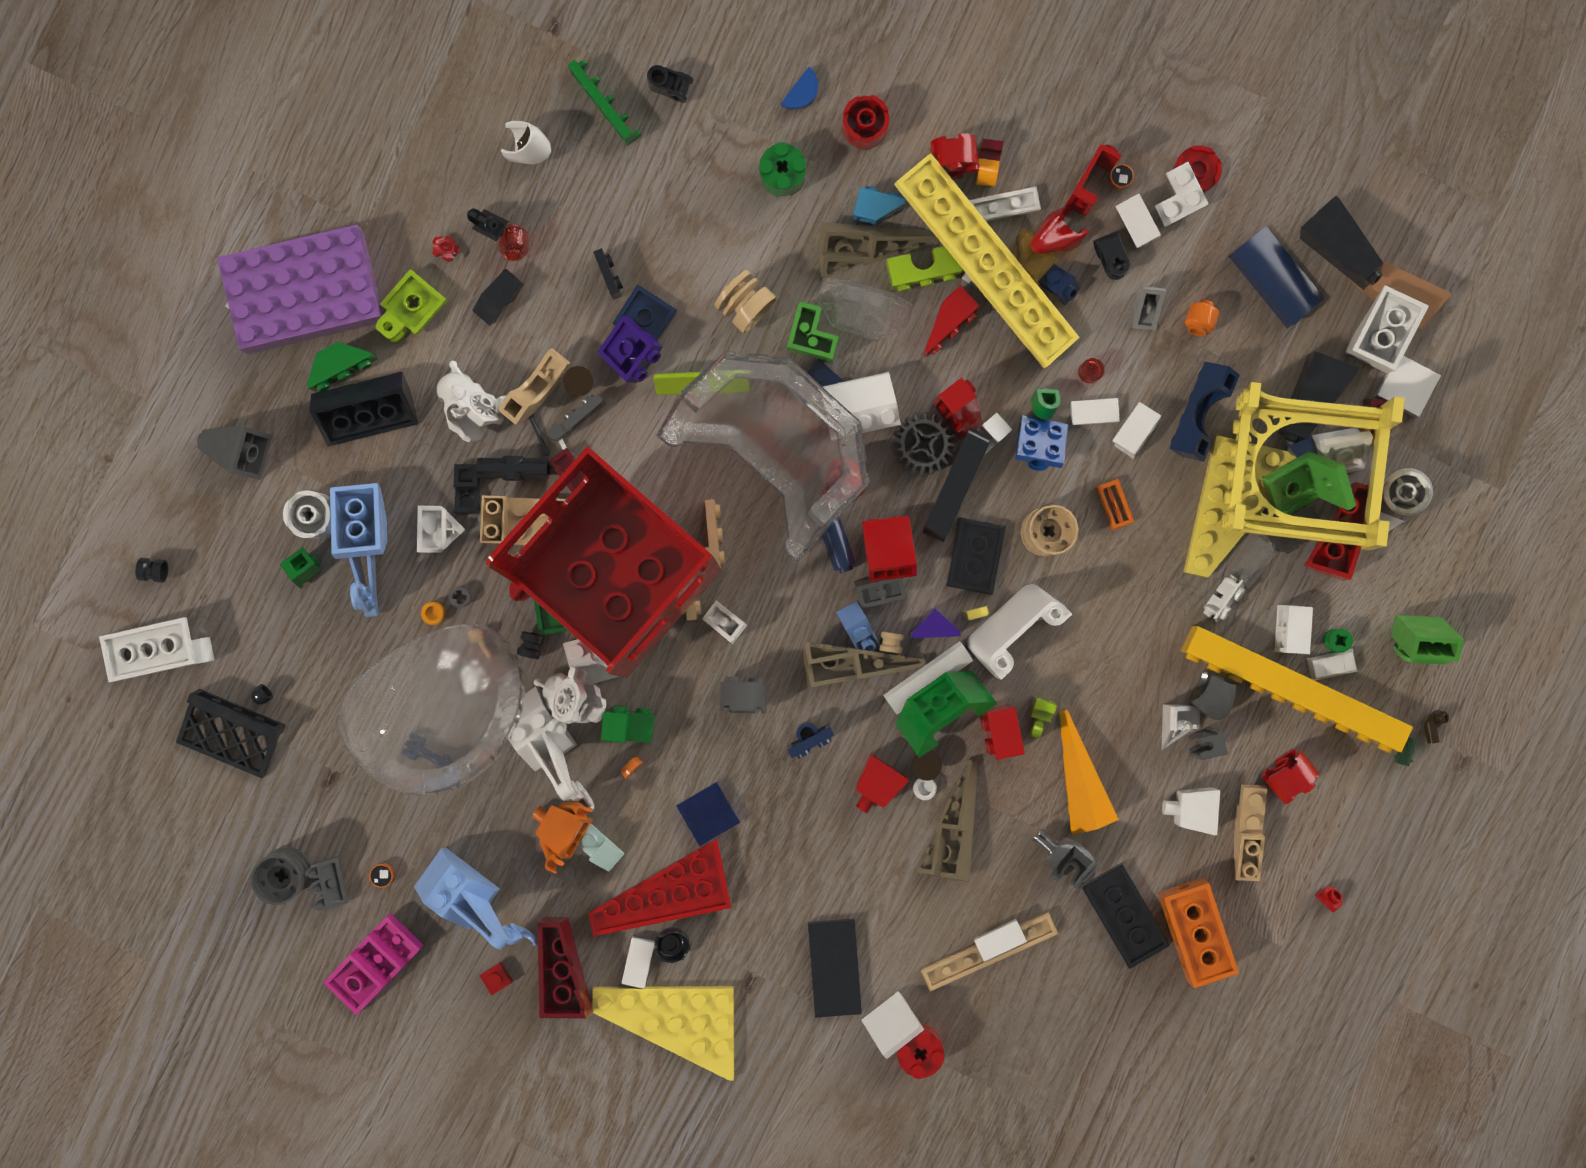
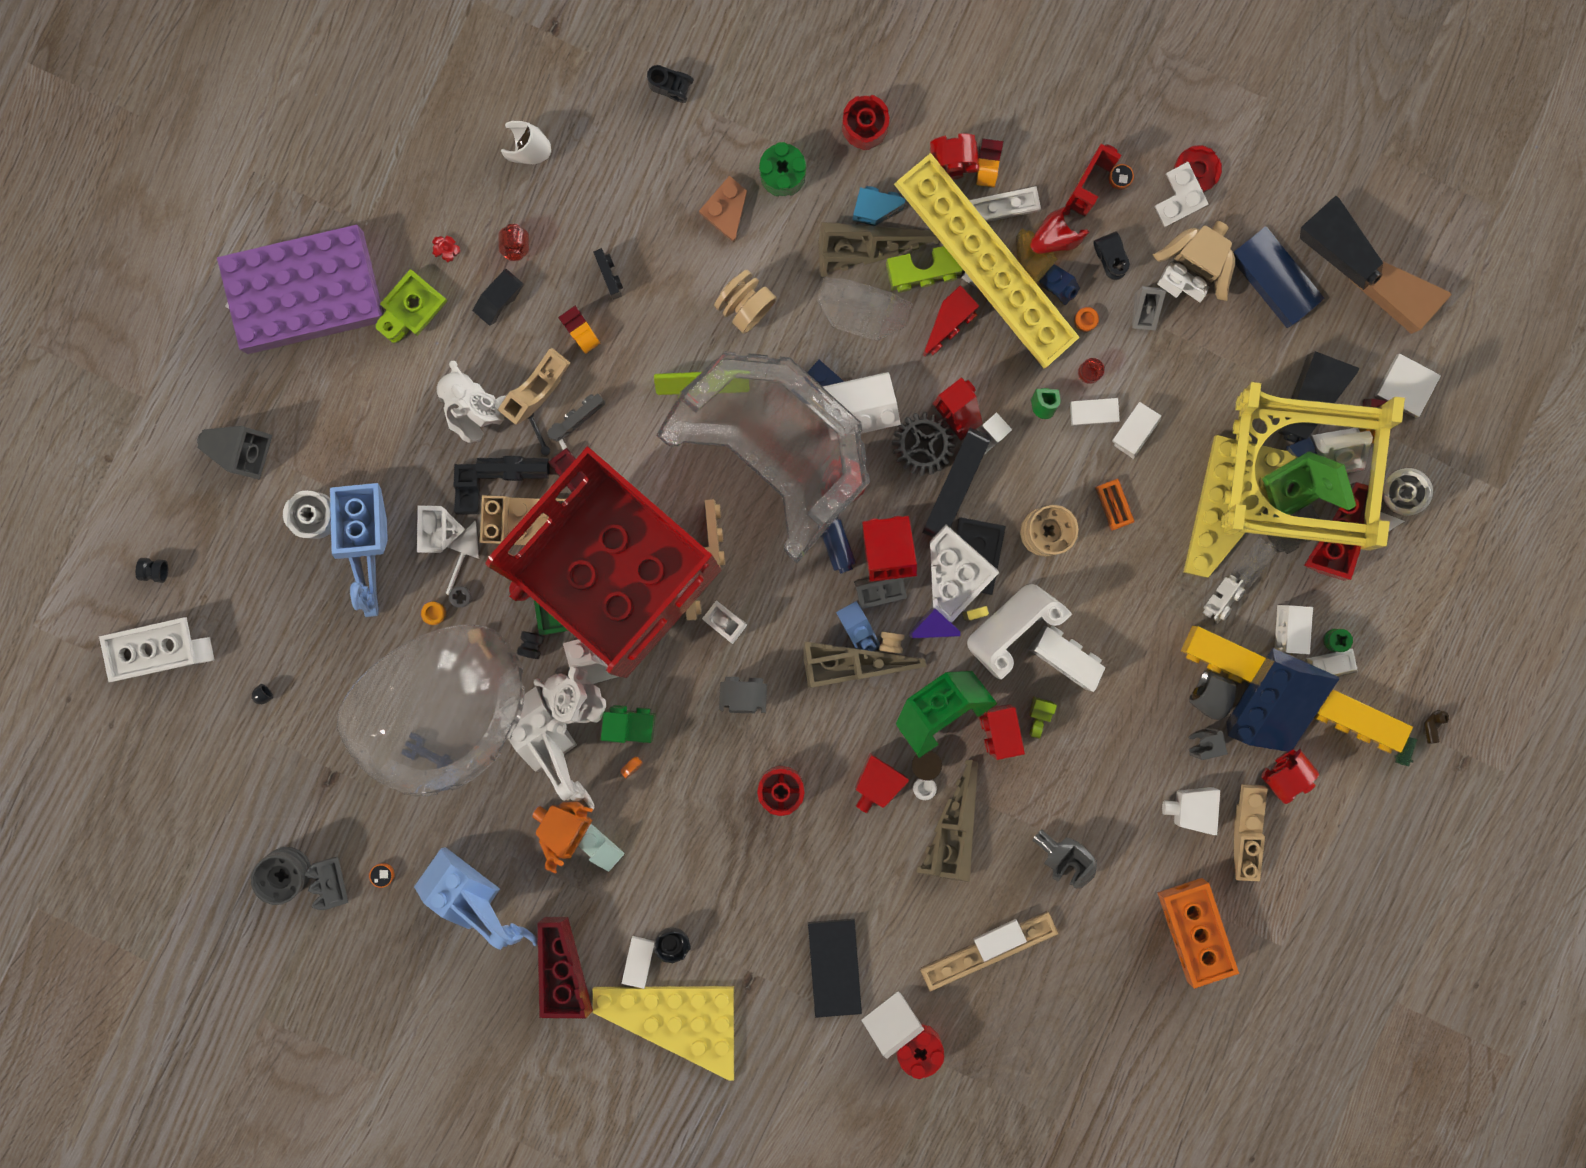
(231, 714): black fence -> none
(301, 566): green brick -> none
(337, 364): green slope -> none
(363, 409): black slope -> none
(373, 964): dark pink slope -> none
(466, 544): none -> white piece
(487, 223): black hinge -> none
(496, 978): red plate -> none
(578, 381): dark brown piece -> none
(579, 329): none -> leg
(602, 103): green hinge -> none
(630, 350): dark purple plate -> none
(647, 312): dark blue tile -> none
(679, 891): red wing -> none
(708, 813): clear blue tile -> none
(726, 207): none -> nougat wing
(770, 798): none -> red brick
(802, 746): dark blue plate -> none
(803, 91): blue tile -> none
(806, 338): bright green brick -> none
(949, 661): white tile -> none
(956, 573): none -> white plate
(1041, 443): blue plate -> none
(1068, 657): none -> white slope
(1086, 319): none -> orange tile
(1087, 799): light orange wedge -> none
(1125, 916): black tile -> none
(1138, 221): white hinge -> none
(1177, 279): none -> white plate
(1178, 722): white slope -> none
(1201, 318): orange head -> none
(1204, 253): none -> tan torso
(1212, 385): dark blue arch -> none
(1280, 702): none -> dark blue slope
(1330, 898): red plate -> none
(1387, 330): white slope -> none
(1426, 640): bright green brick -> none

